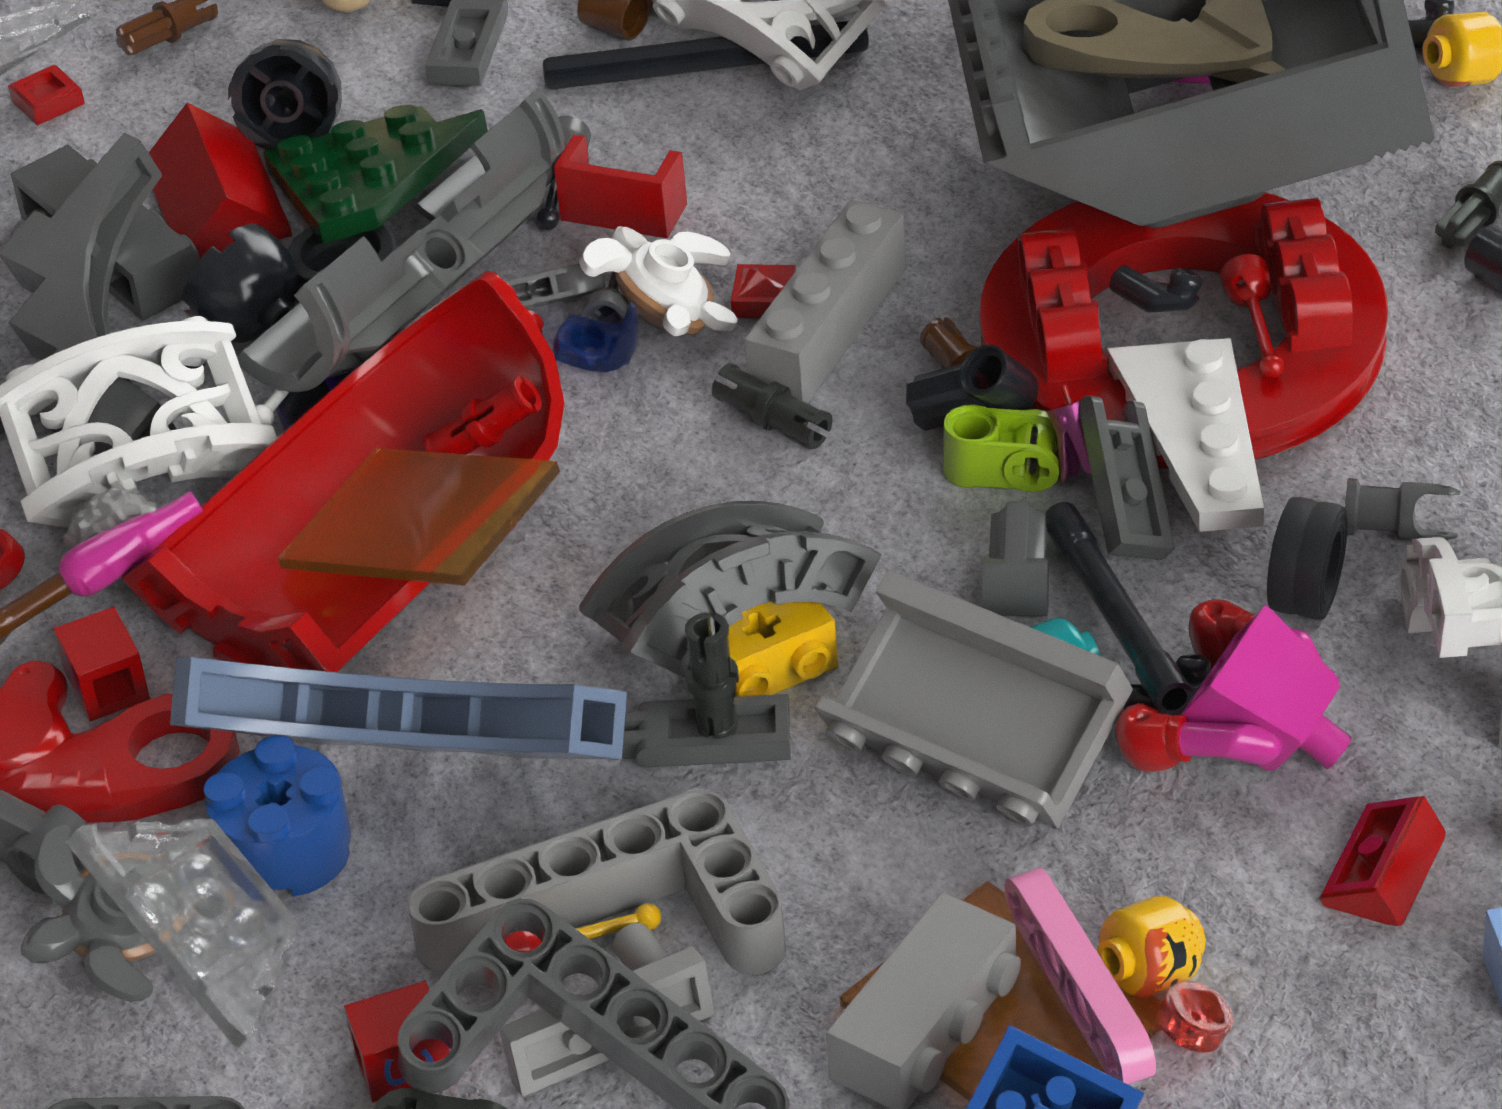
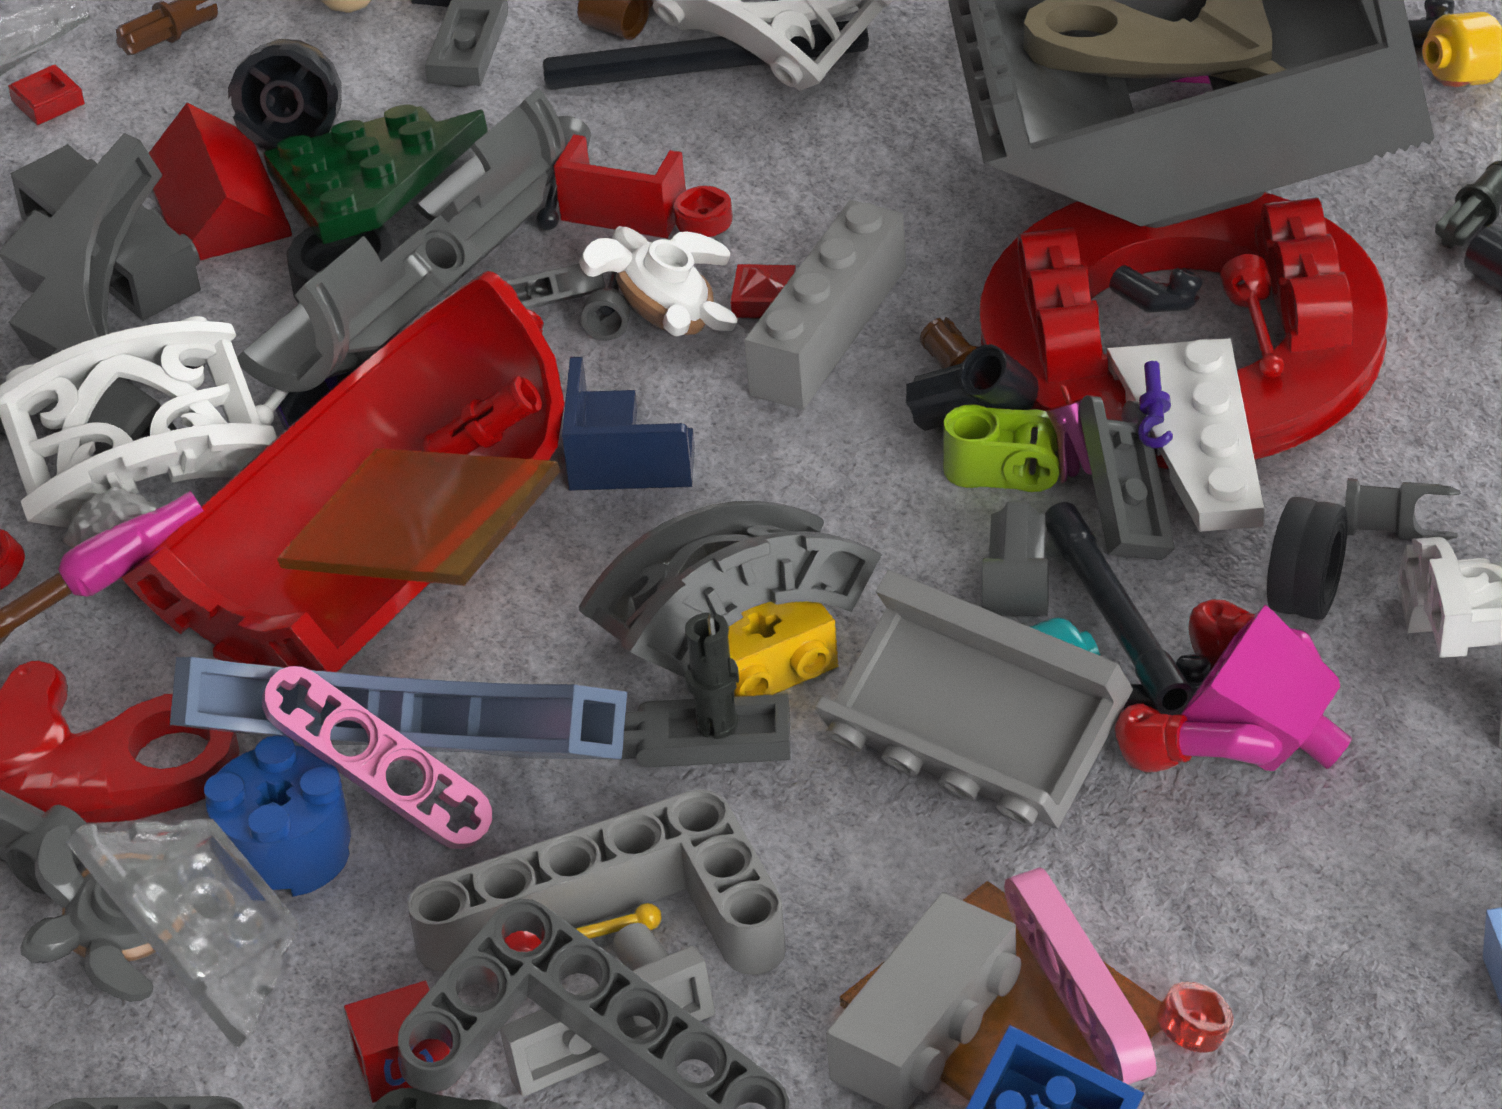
(101, 663): red brick -> none
(244, 284): black cylinder -> none
(383, 748): none -> bright pink beam
(597, 344): clear blue hair -> none
(613, 452): none -> dark blue panel
(703, 211): none -> red tile
(772, 405): pearl dark grey pin -> none
(1151, 945): yellow head -> none
(1154, 404): none -> dark purple hand
(1385, 861): red slope -> none

